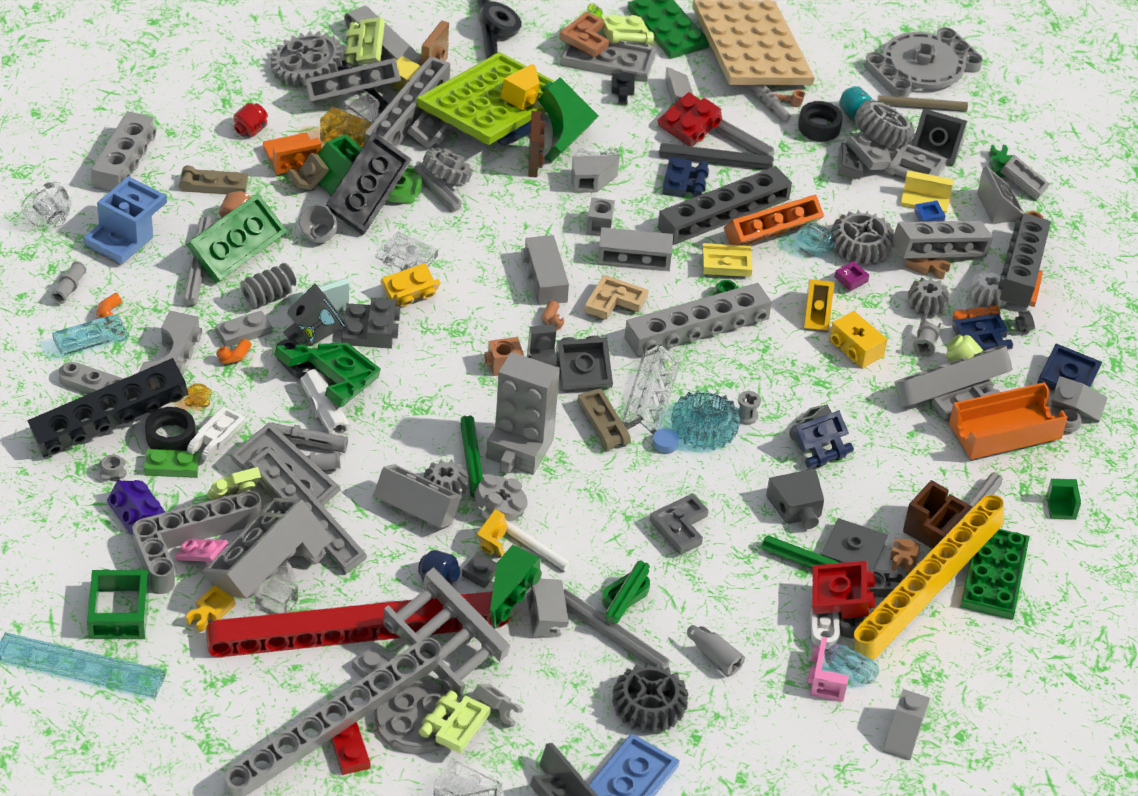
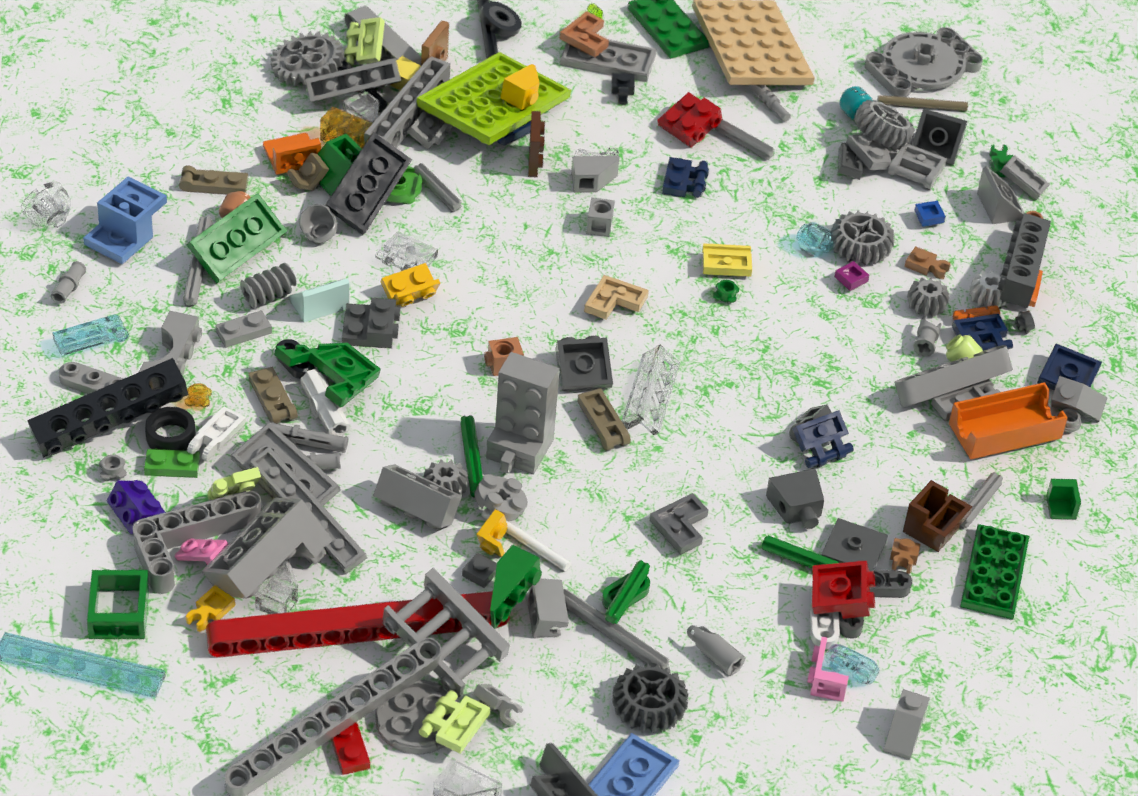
(108, 304): orange arm -> none
(123, 150): light grey brick -> none
(236, 355): orange arm -> none
(250, 119): red head -> none
(272, 395): none -> dark tan plate
(313, 317): dark grey torso -> none
(369, 662): light grey plate -> none
(443, 562): dark blue head -> none
(447, 166): light grey gear -> none
(542, 344): dark grey plate -> none
(545, 269): light grey brick -> none
(550, 317): nougat arm -> none
(567, 114): green arch -> none
(626, 29): yellowish green plate -> none
(635, 249): light grey brick -> none
(665, 440): medium blue tile -> none
(677, 84): light grey slope -> none
(698, 319): light grey brick -> none
(716, 156): dark grey axle -> none
(720, 415): clear light blue gear -> none
(724, 204): dark grey brick -> none
(748, 407): light grey bush -> none
(773, 221): orange brick -> none
(795, 99): nougat hand -> none
(818, 304): yellow slope -> none
(822, 110): black tyre -> none
(858, 339): yellow brick -> none
(926, 188): light yellow panel -> none
(929, 577): yellow beam -> none
(942, 239): light grey brick -> none

